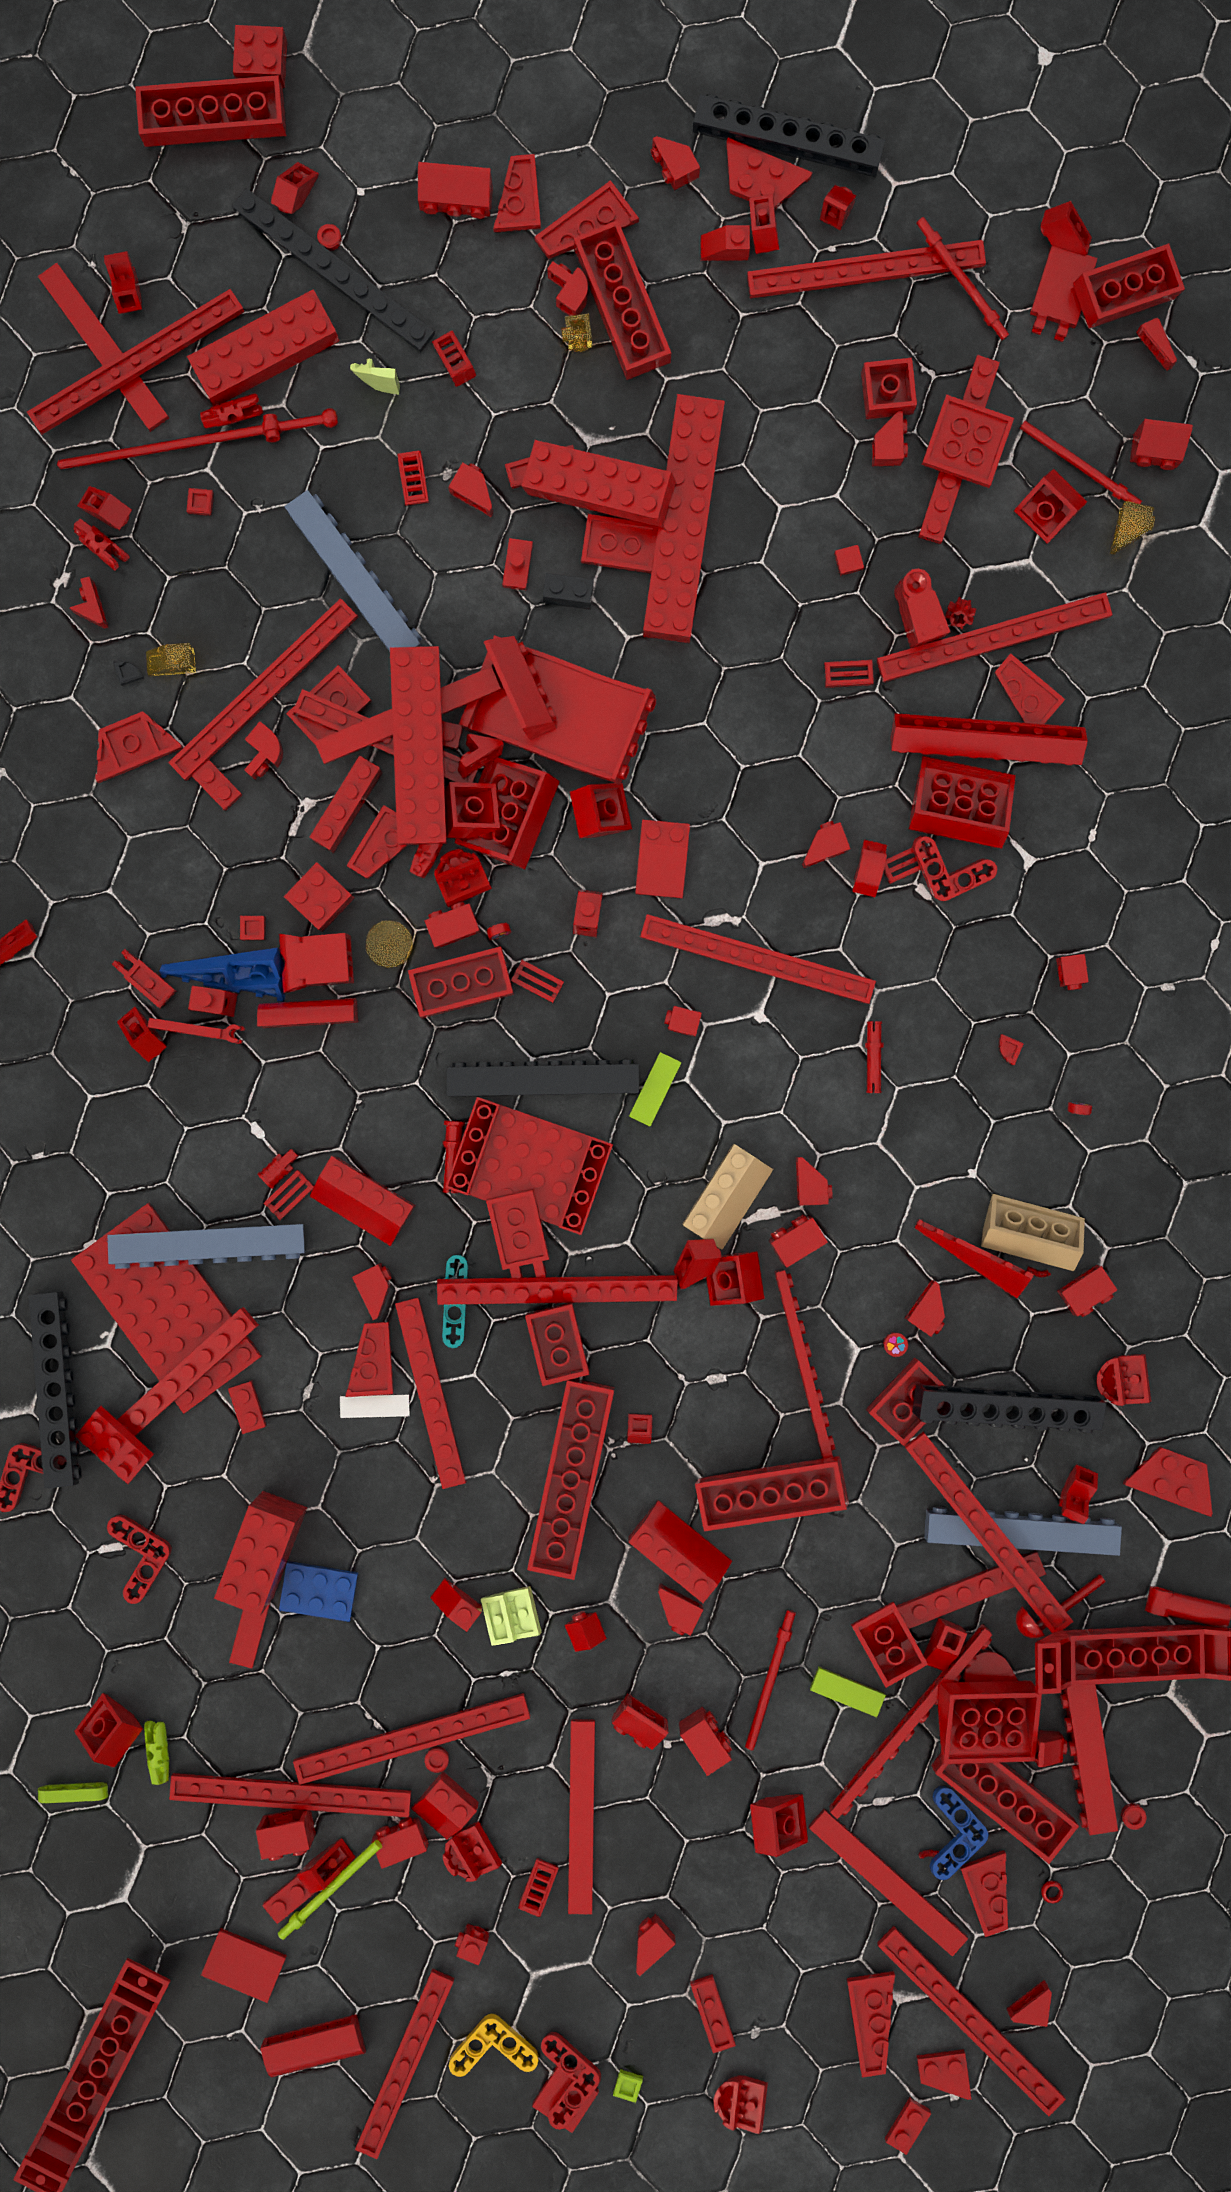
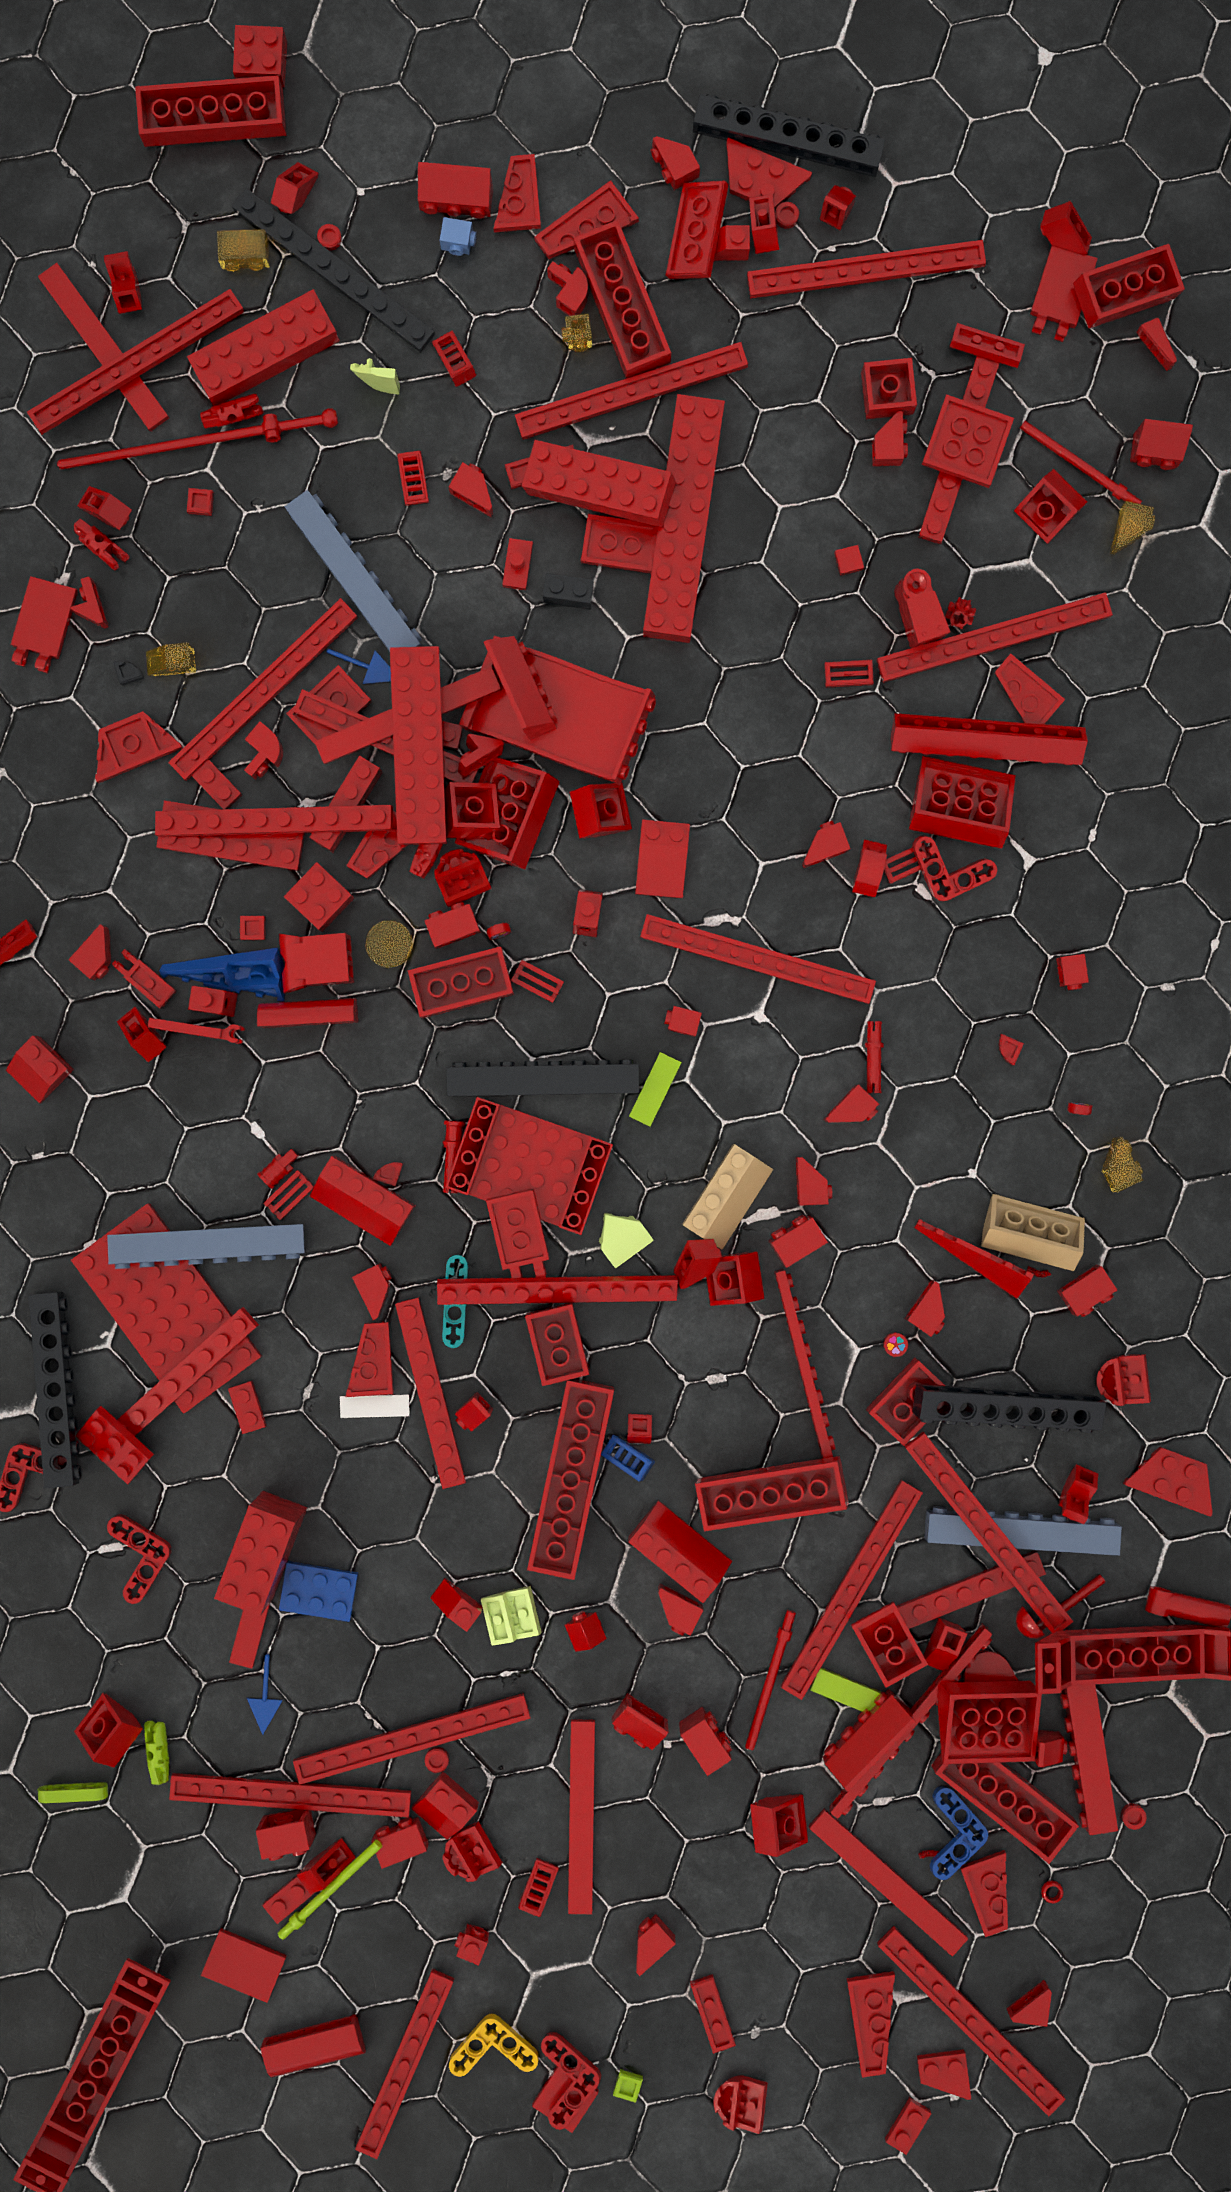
(38, 1068): none -> red slope
(43, 622): none -> red tile
(94, 954): none -> red slope
(243, 249): none -> clear yellow brick
(261, 849): none -> red plate
(264, 1708): none -> blue piece
(274, 820): none -> red plate
(377, 671): none -> blue piece
(389, 1173): none -> red tile
(457, 236): none -> medium blue brick
(473, 1412): none -> red slope
(622, 1238): none -> yellowish green slope
(631, 390): none -> red plate
(639, 1476): none -> blue slope
(697, 230): none -> red tile
(787, 215): none -> red tile
(851, 1589): none -> red plate
(854, 1107): none -> red slope
(868, 1739): none -> red slope
(934, 241): red bar -> none
(987, 345): none -> red plate
(1120, 1167): none -> clear yellow slope

